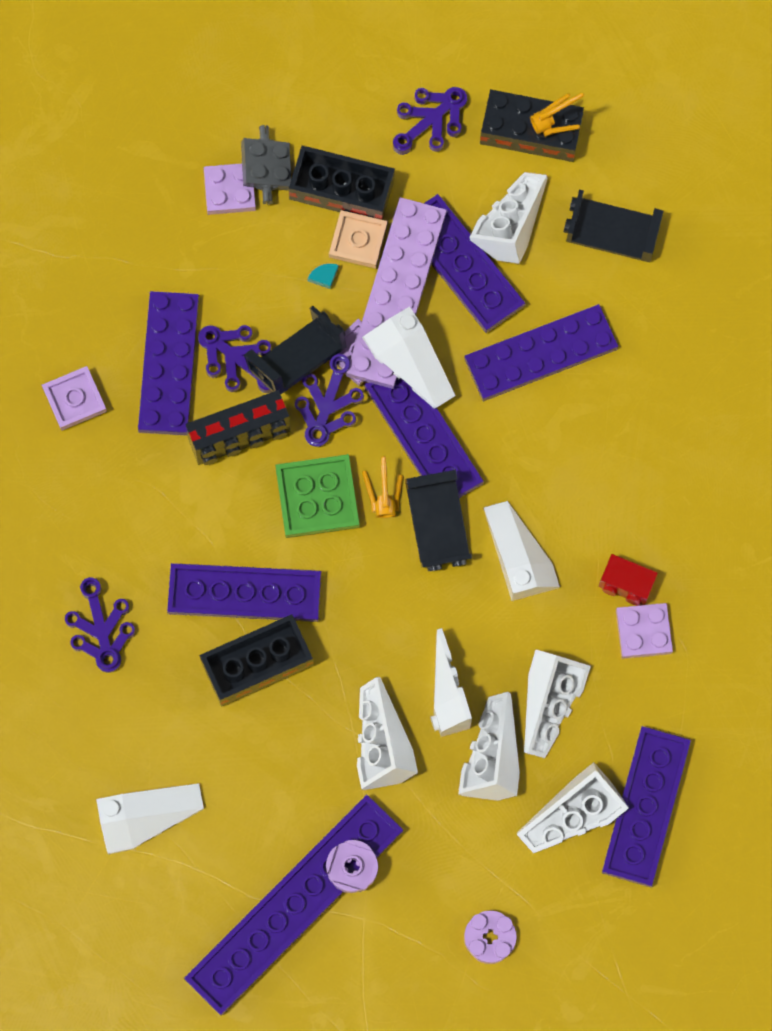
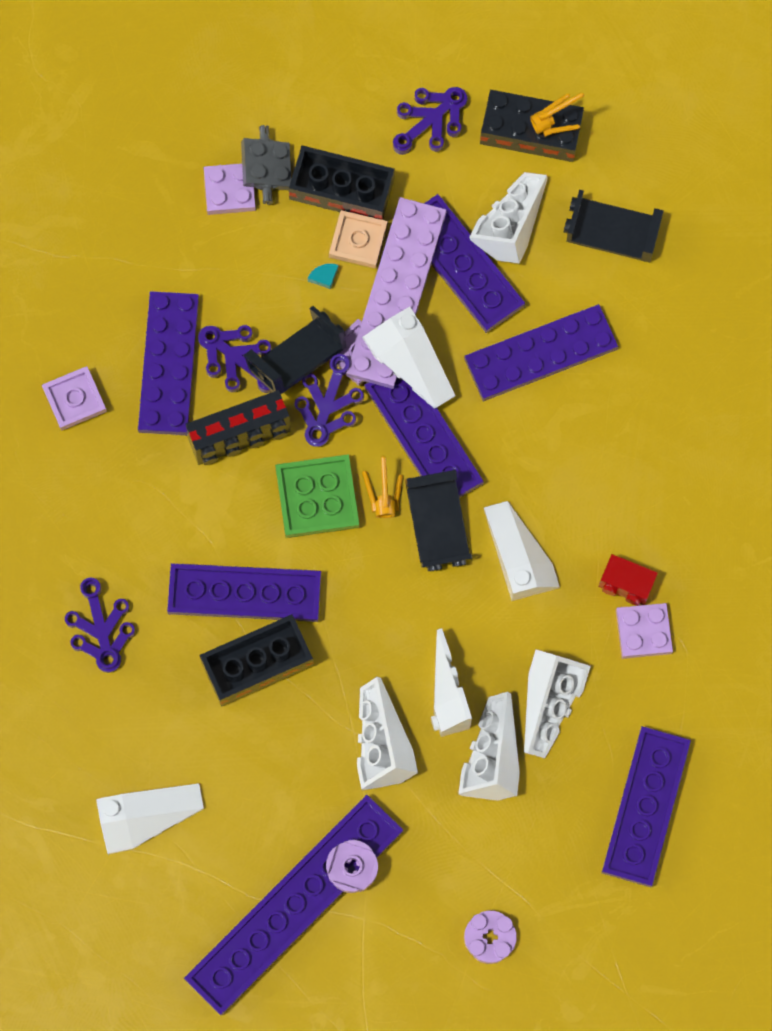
(579, 807): white wedge -> none

